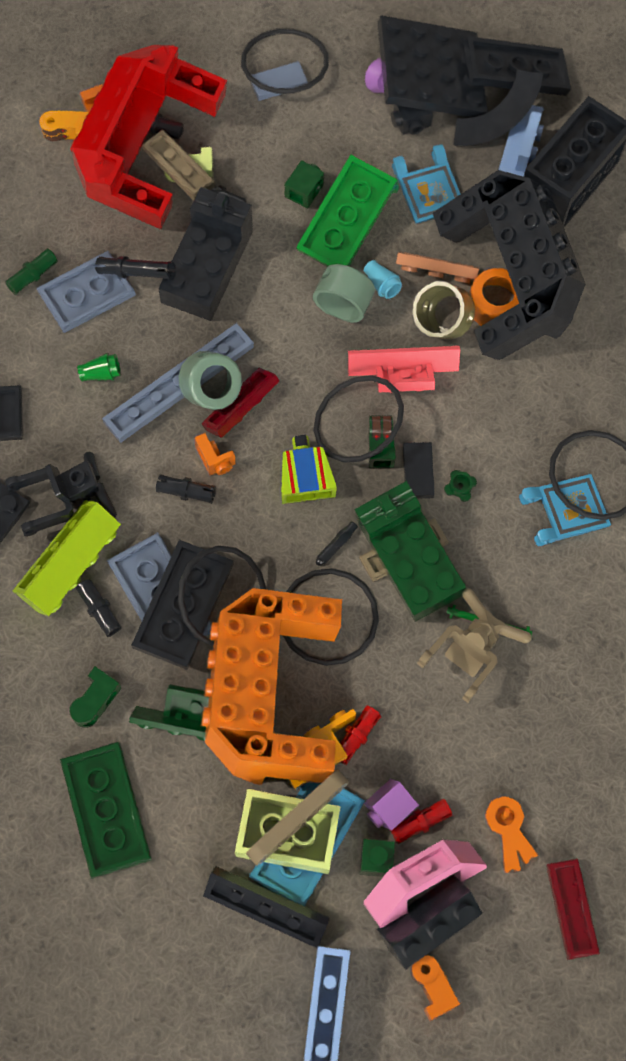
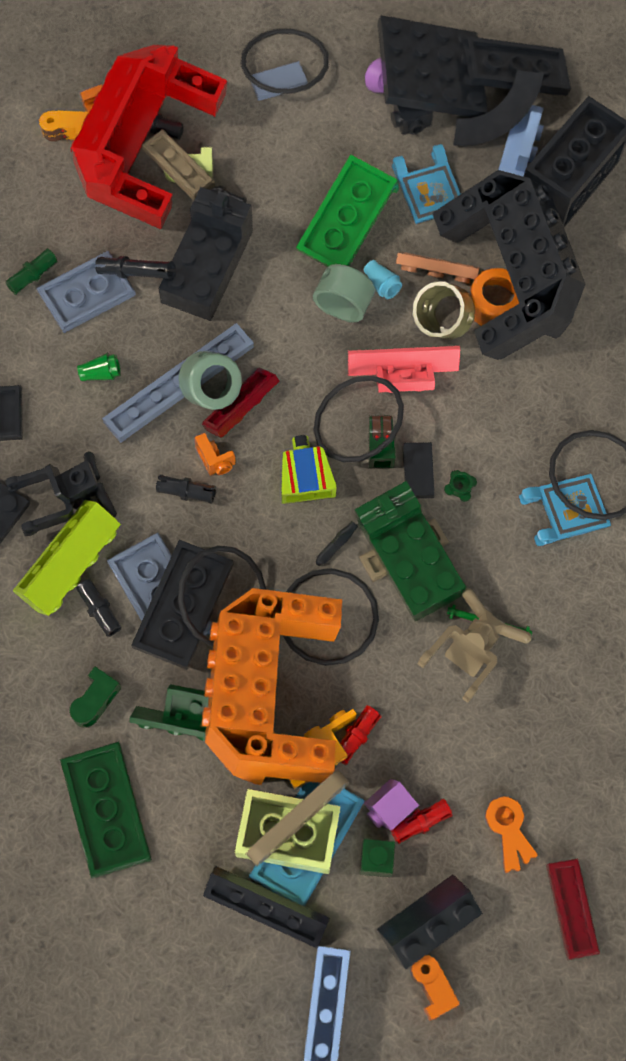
(304, 184): dark green brick -> none
(418, 873): bright pink slope -> none

